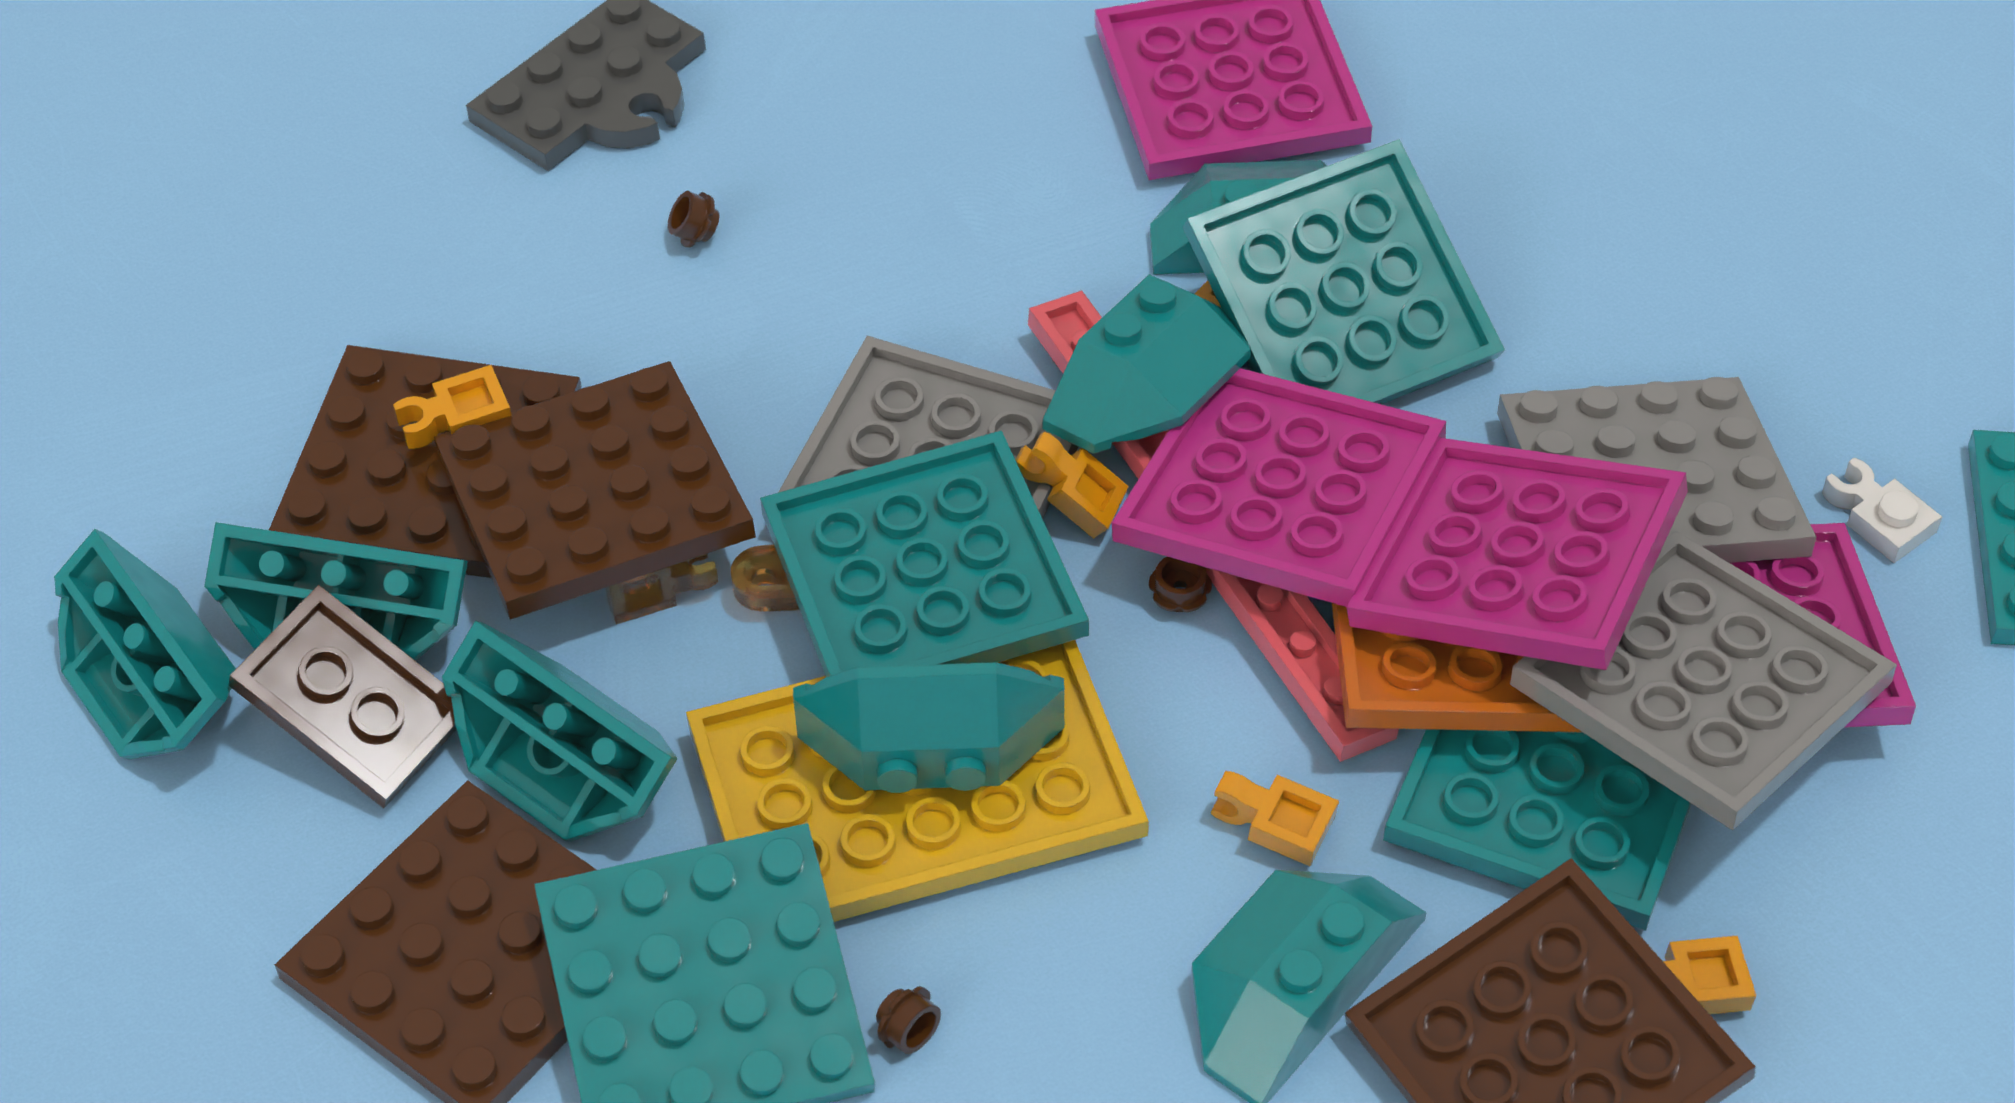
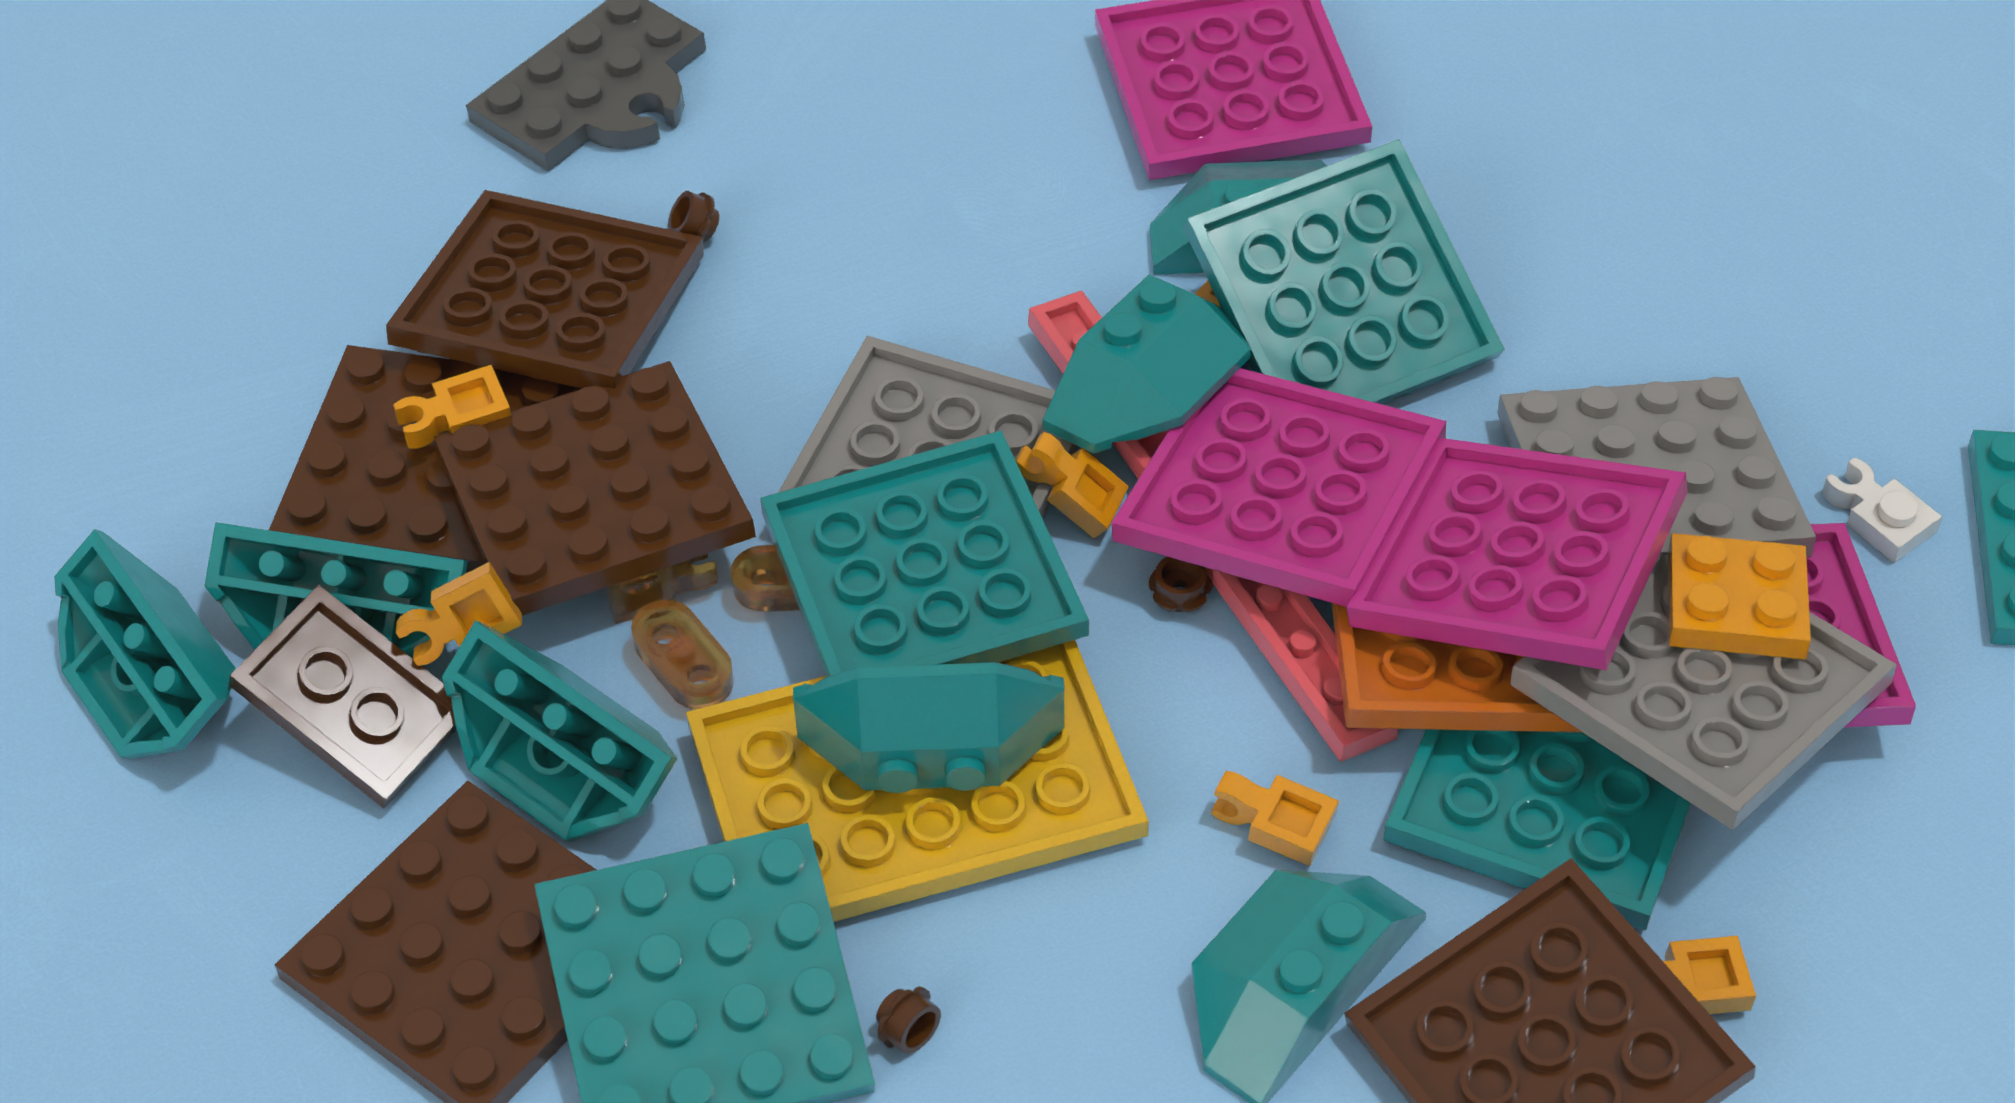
(457, 605): none -> light orange plate
(546, 291): none -> reddish brown plate
(687, 658): none -> clear orange plate
(1738, 596): none -> light orange plate

